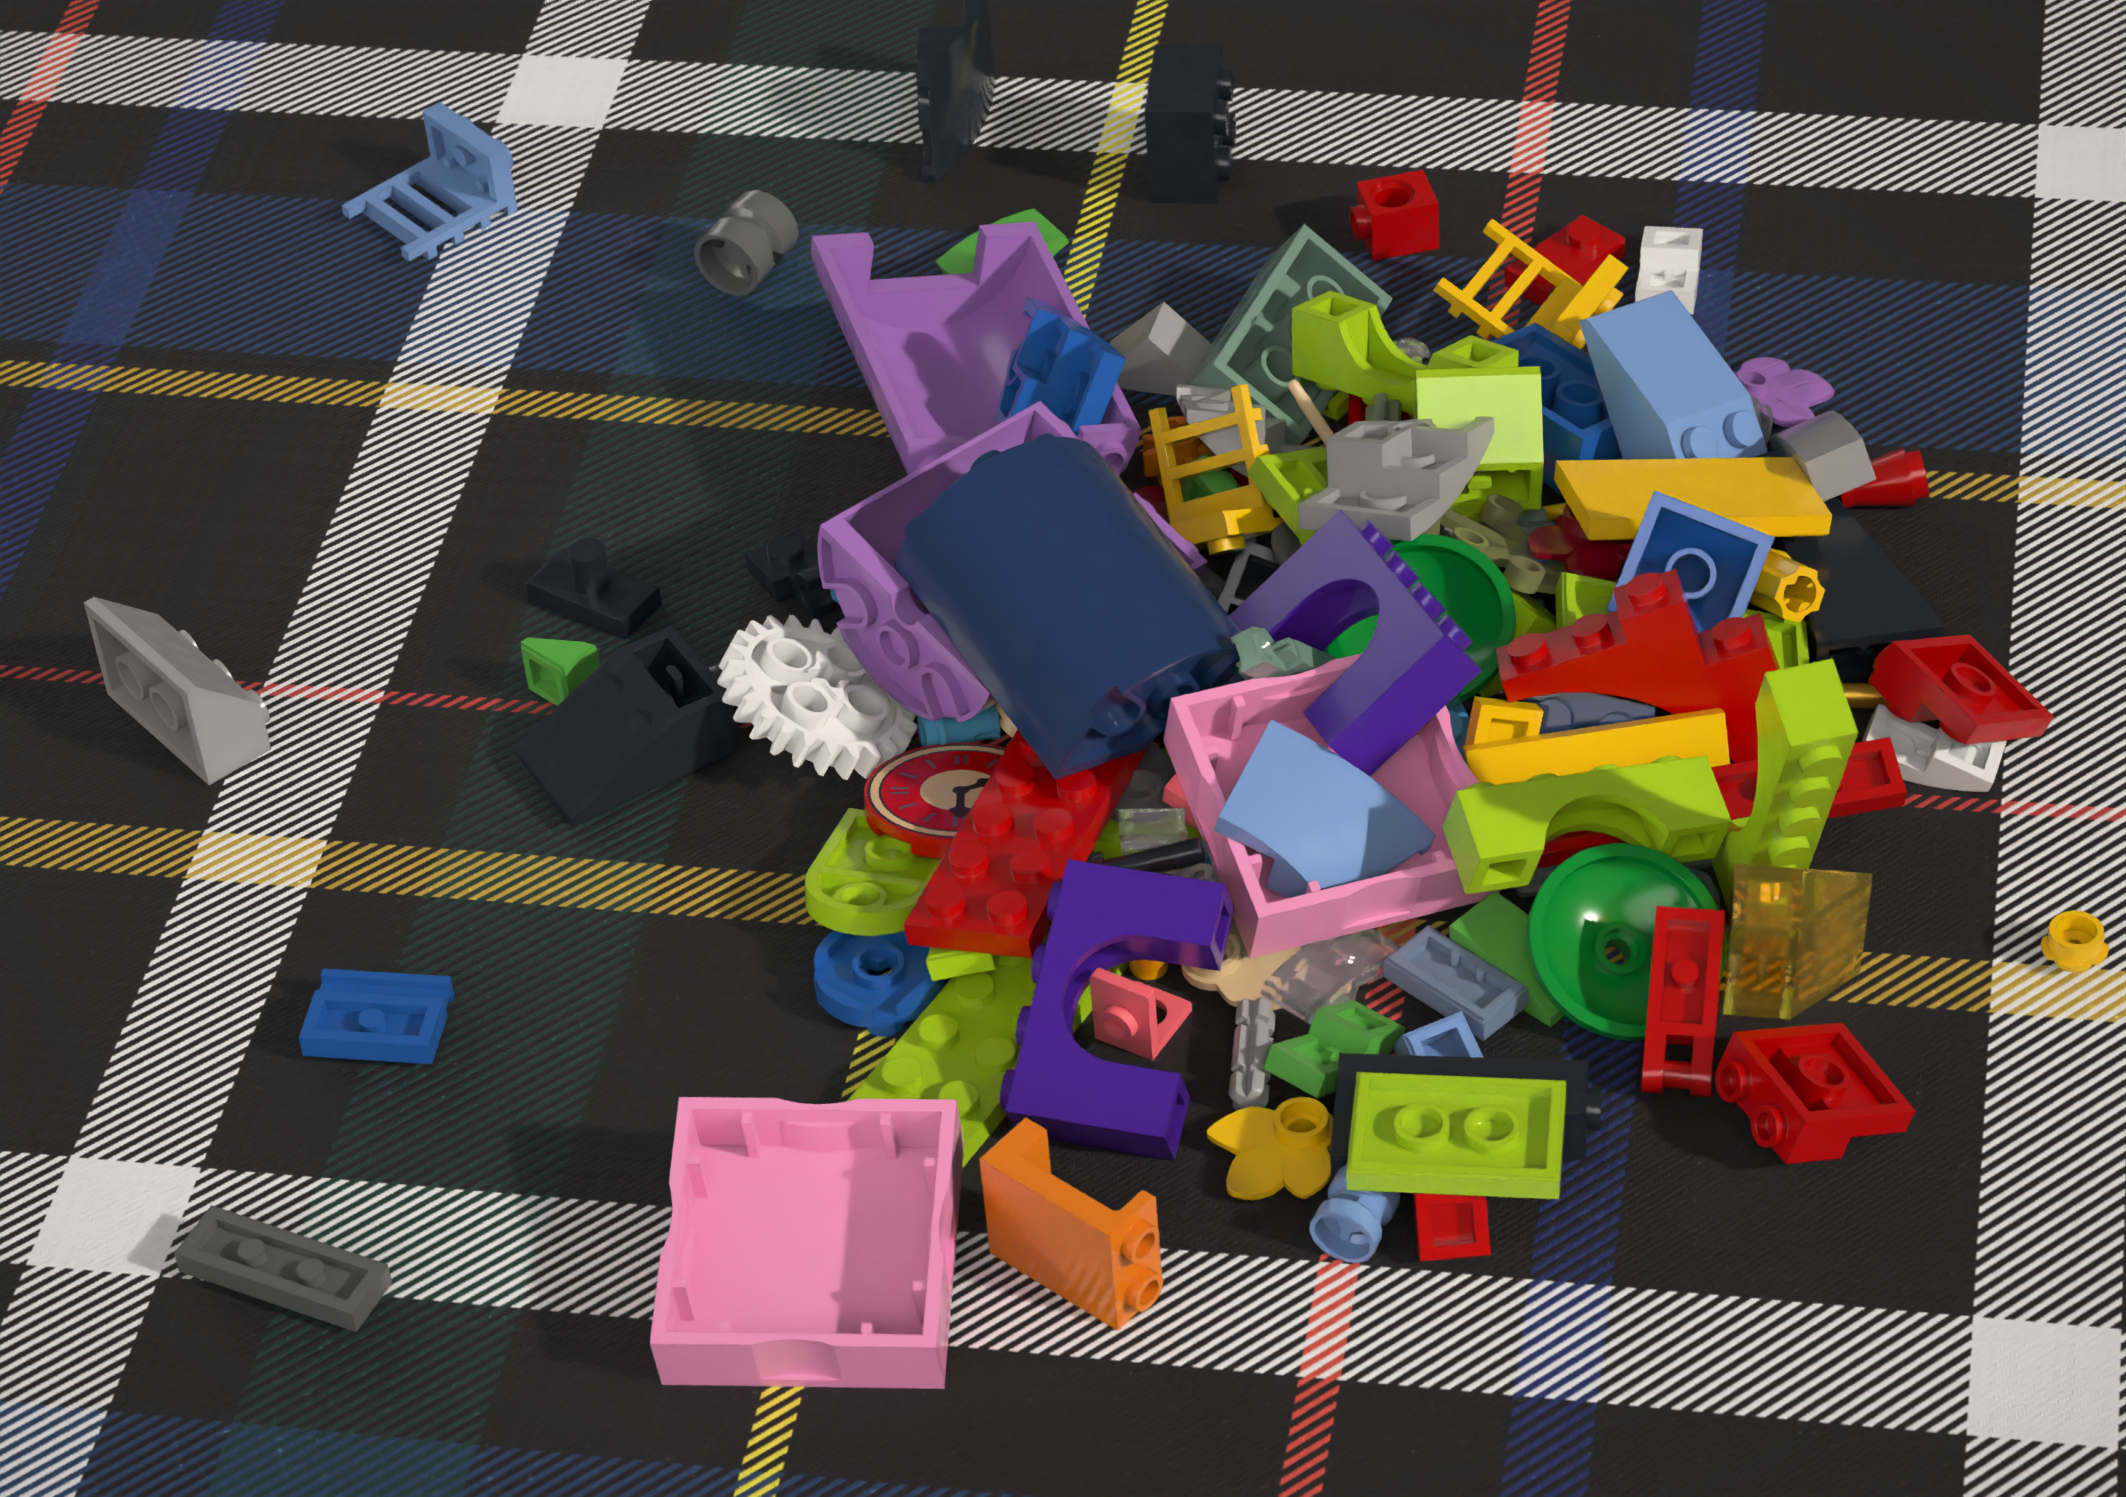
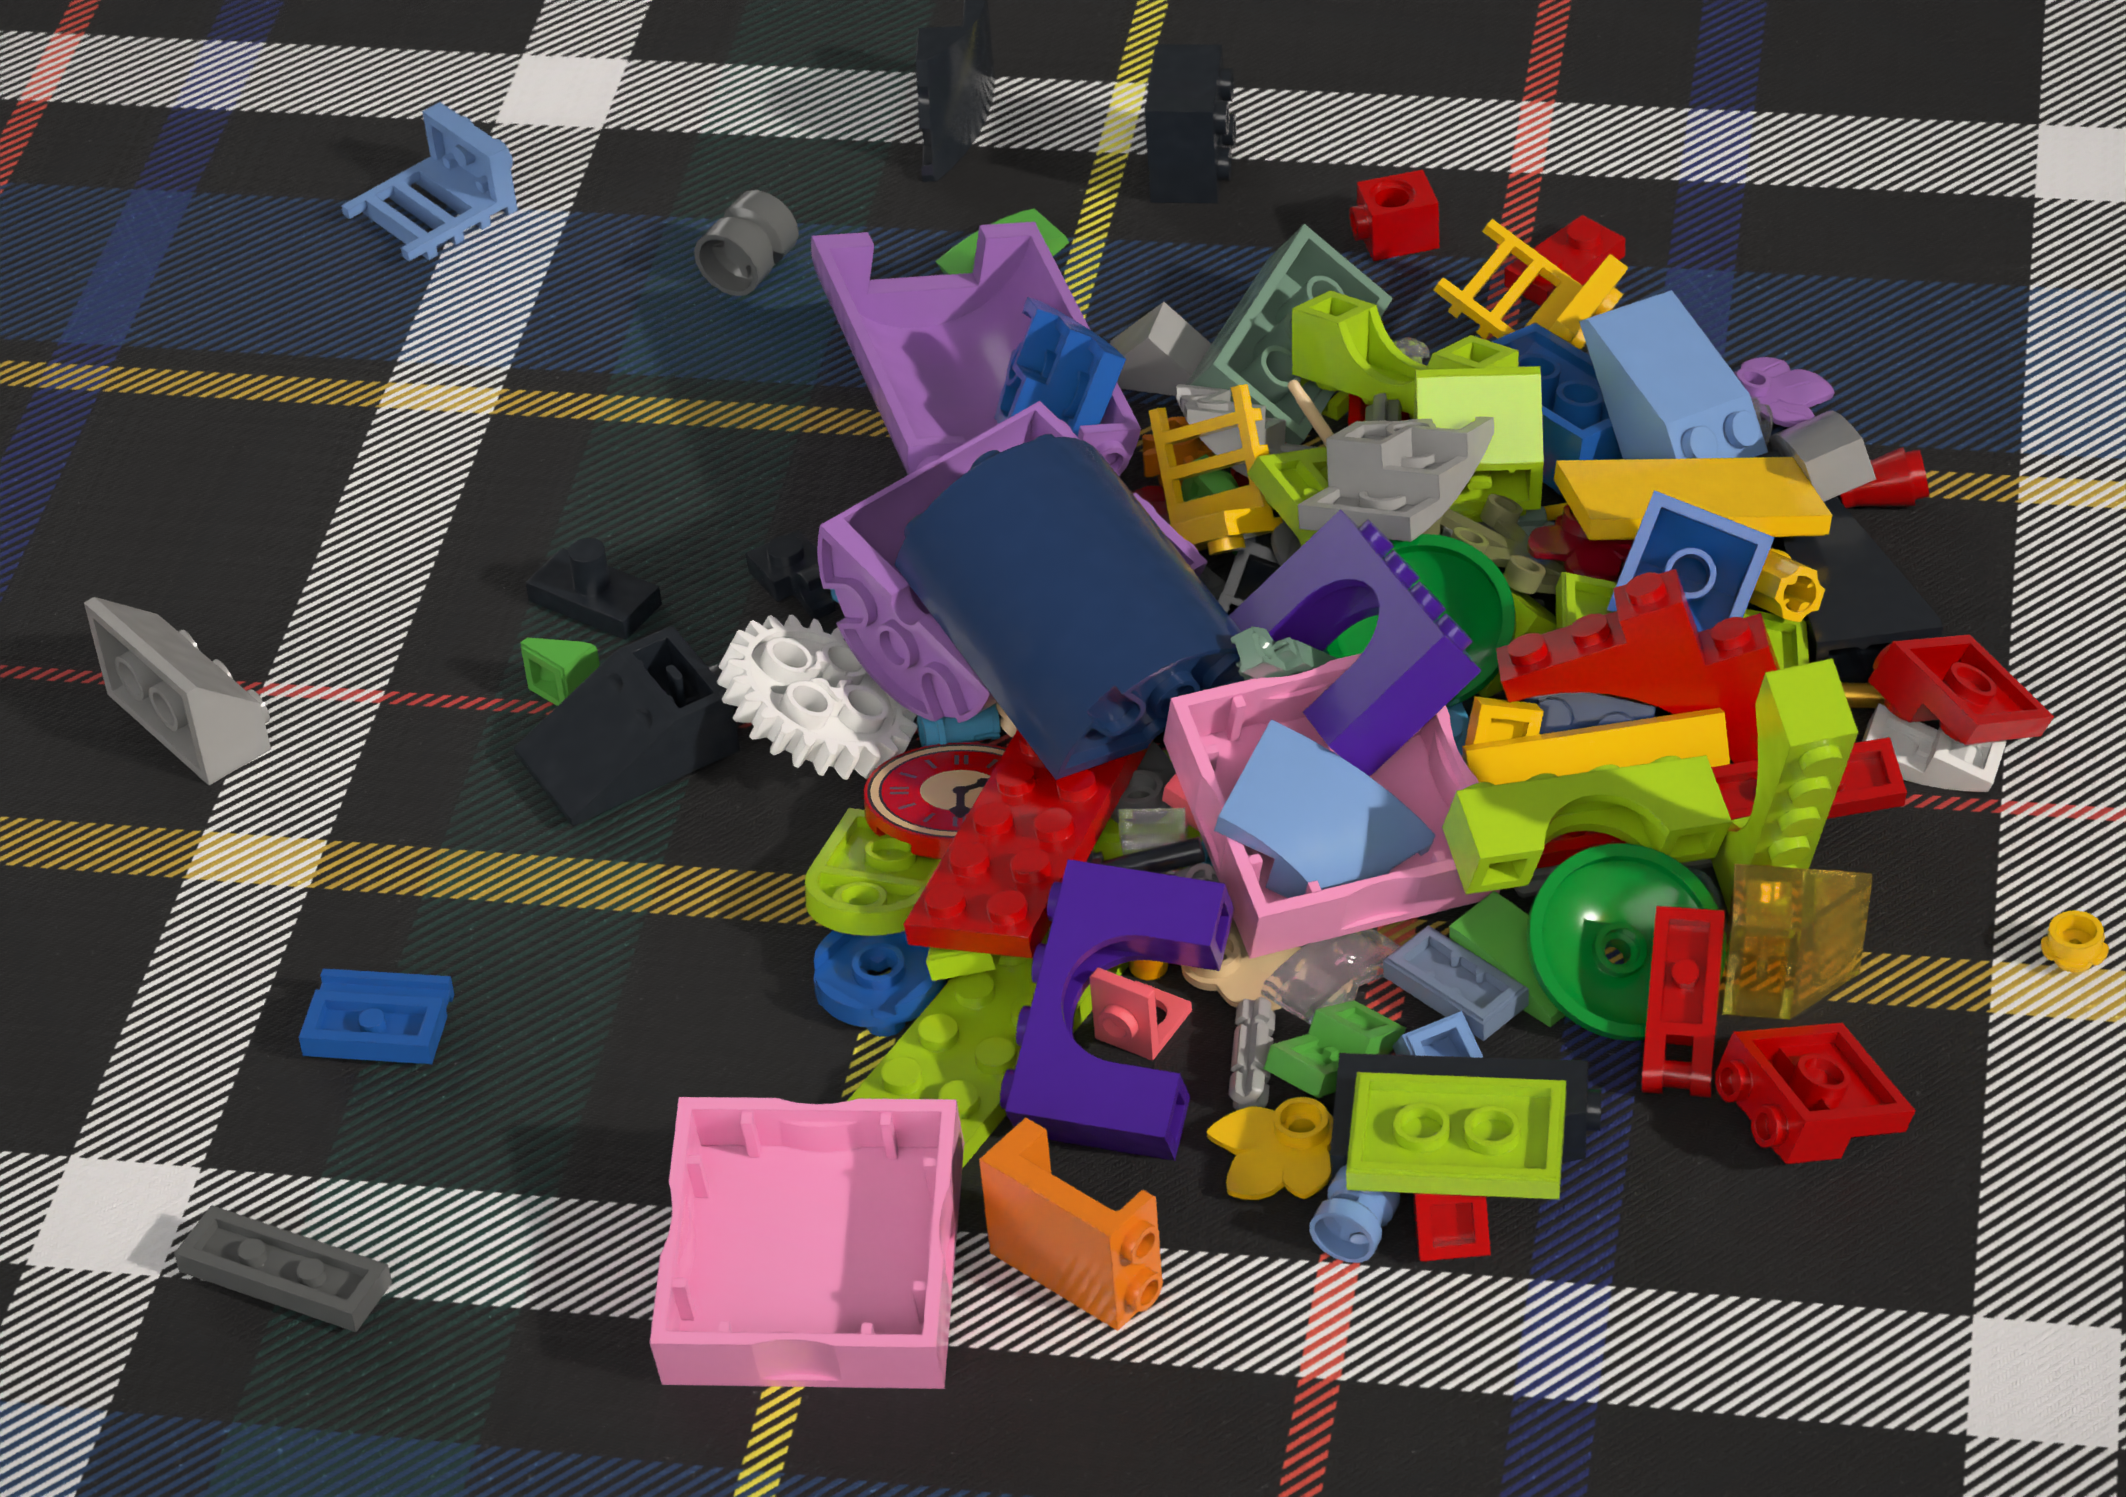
(1670, 262): white slope -> none

